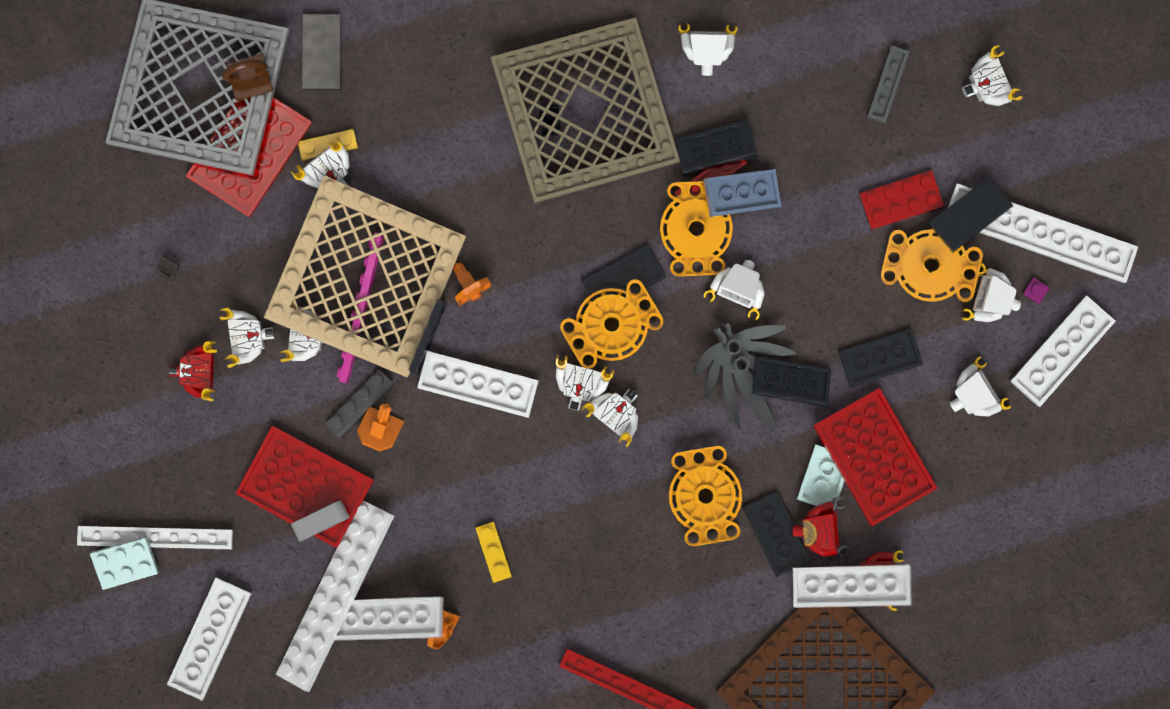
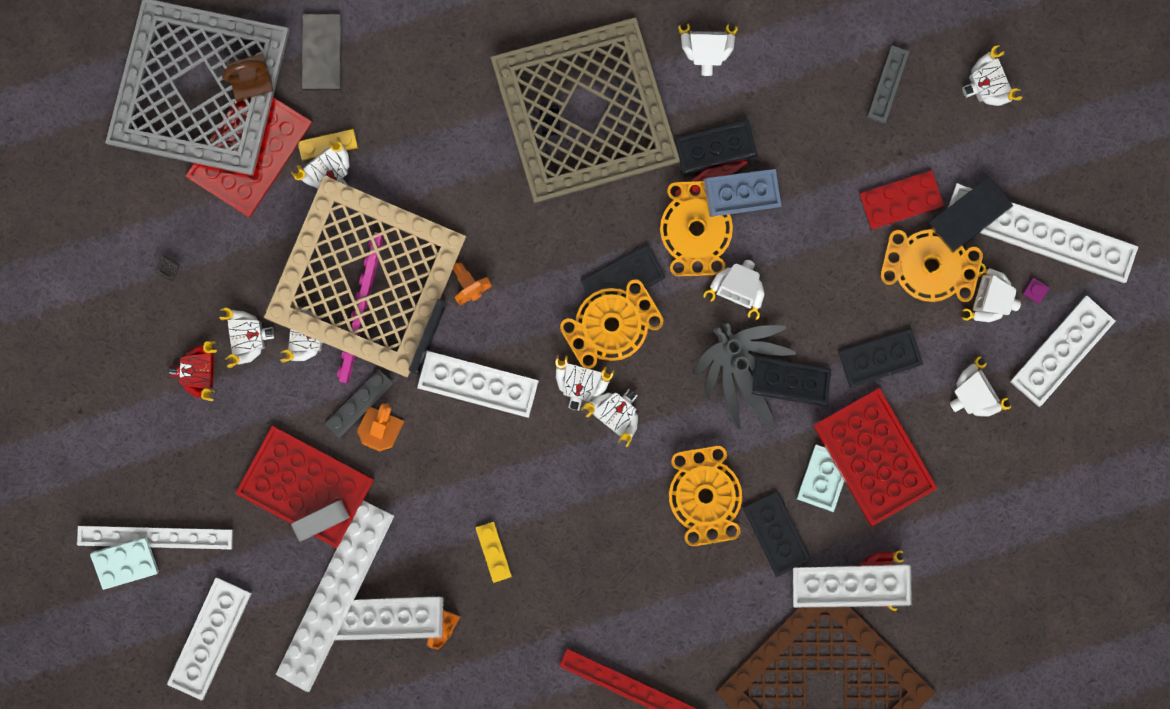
(821, 529): red torso -> none

